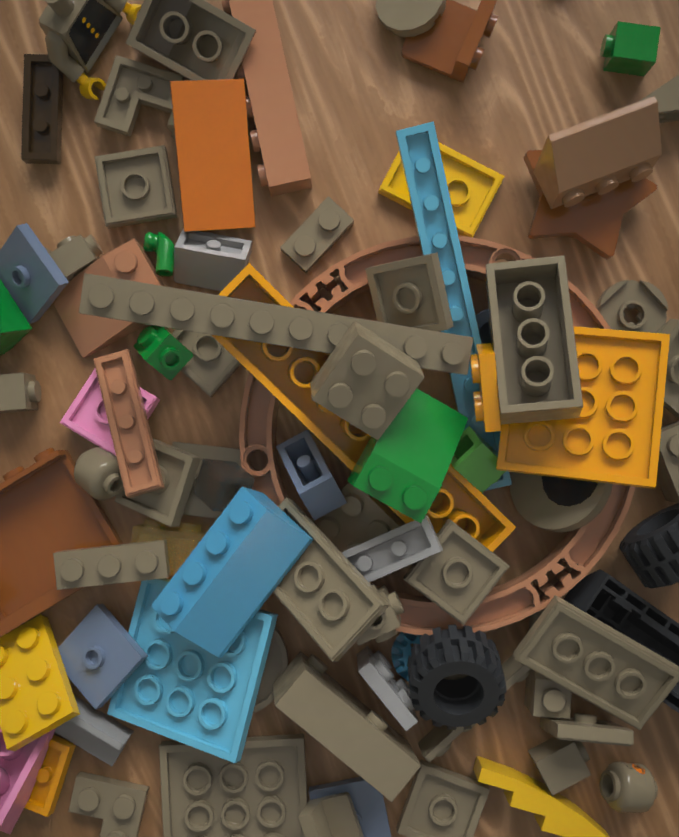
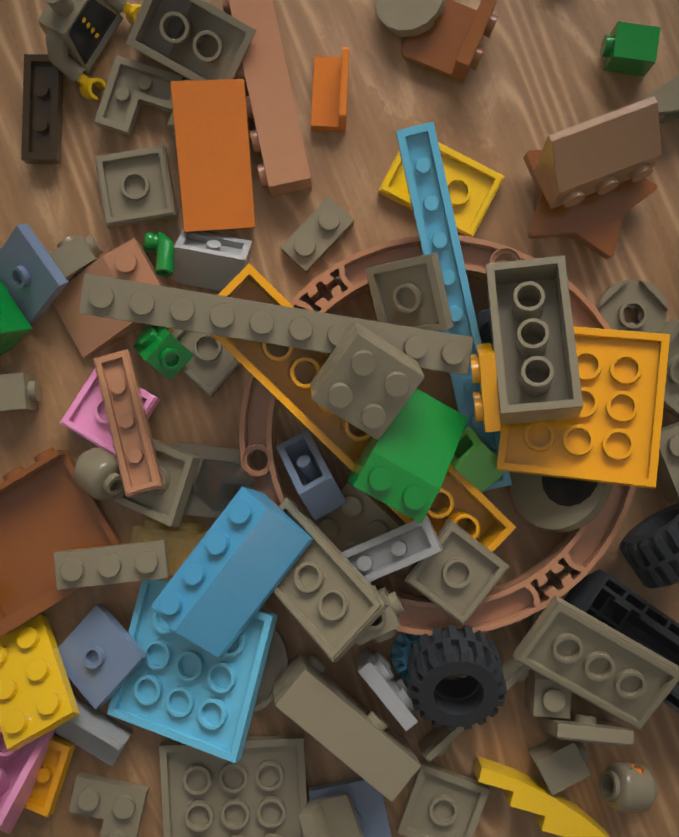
(330, 93): none -> orange panel

